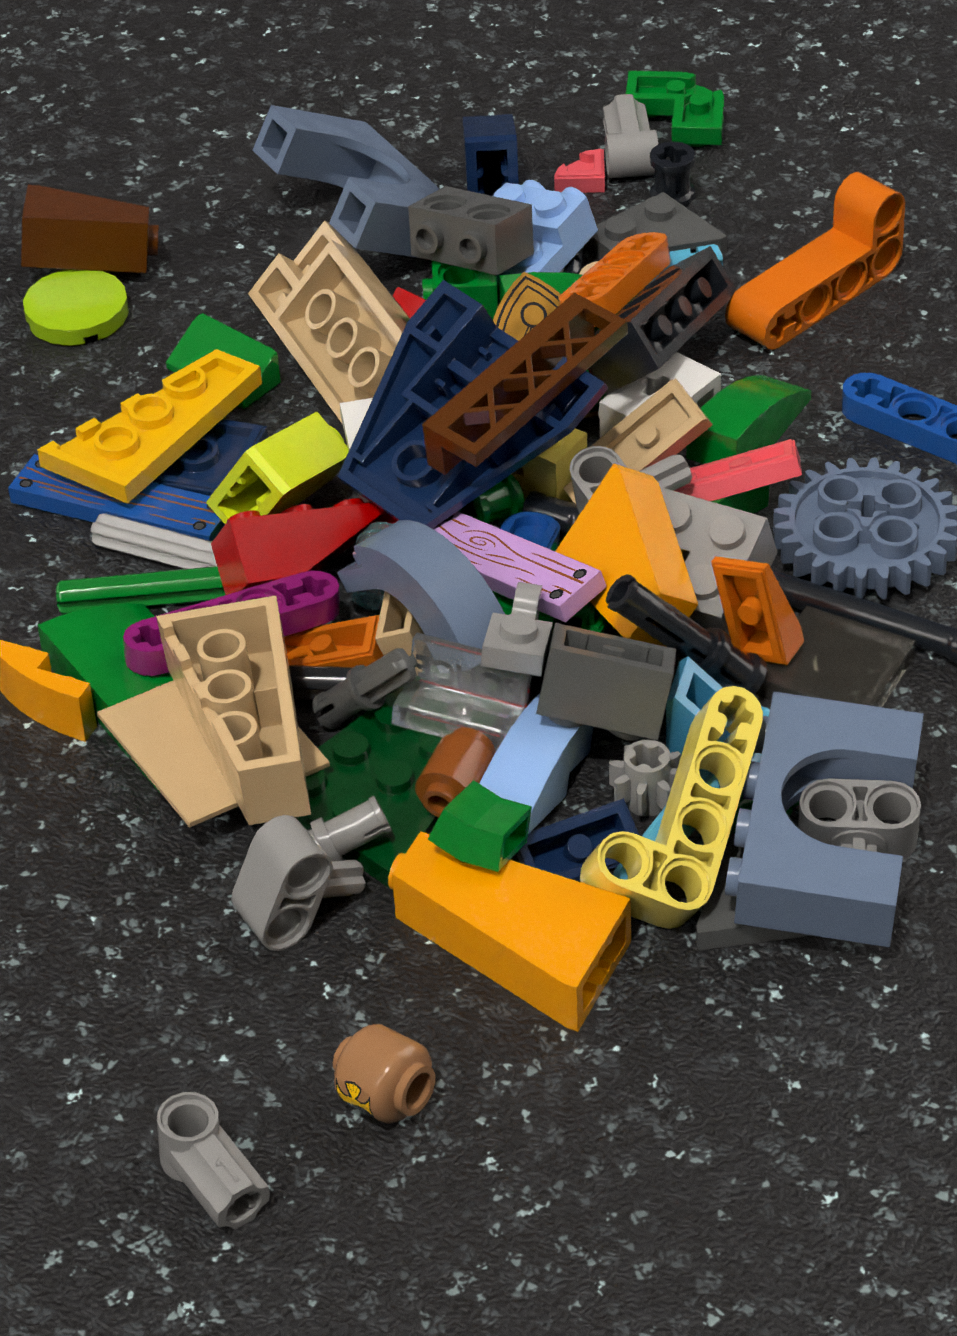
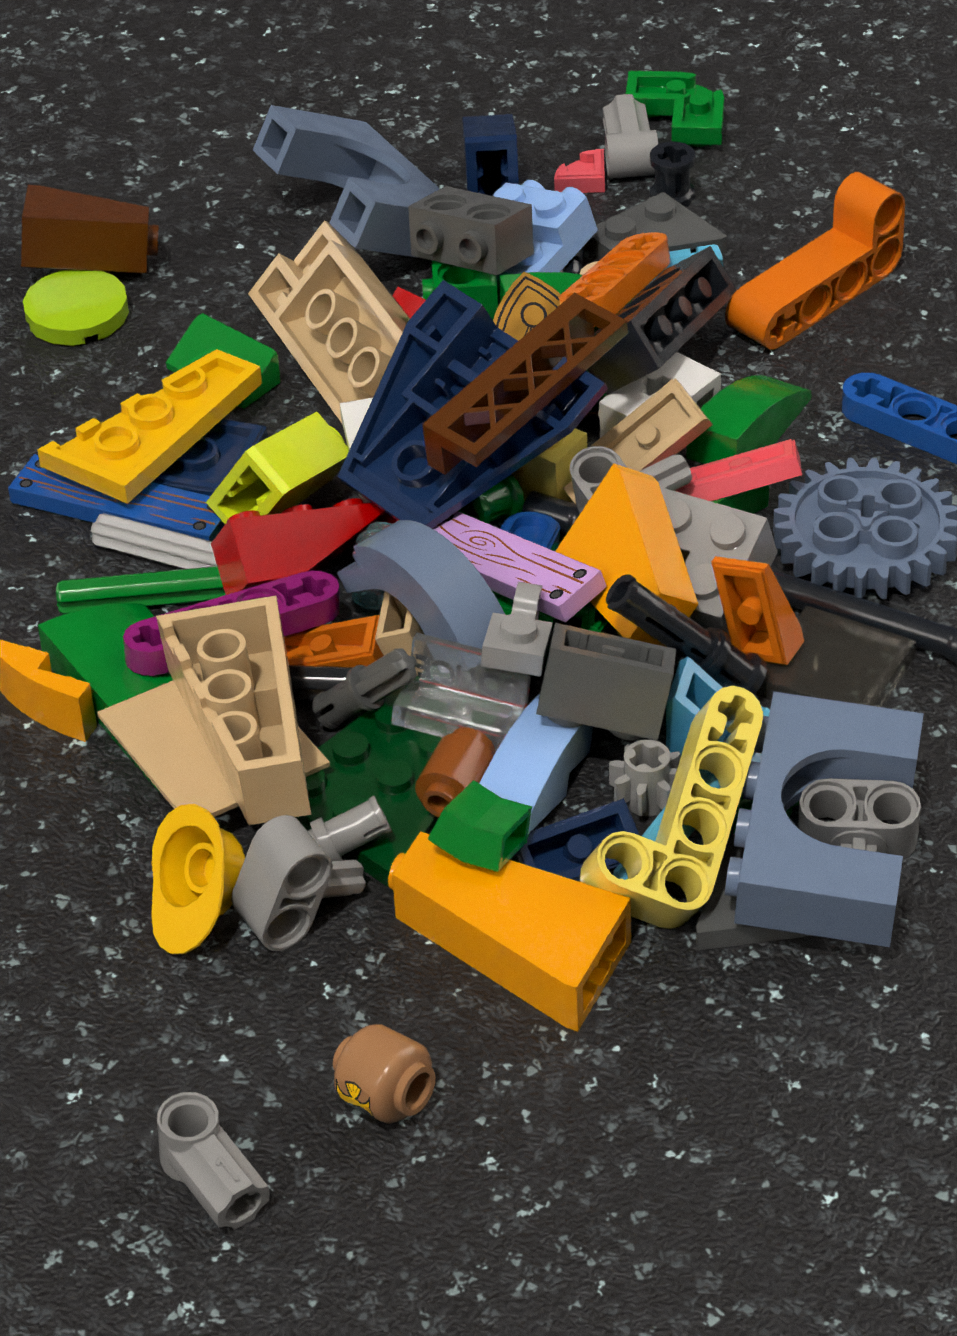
(192, 877): none -> yellow piece

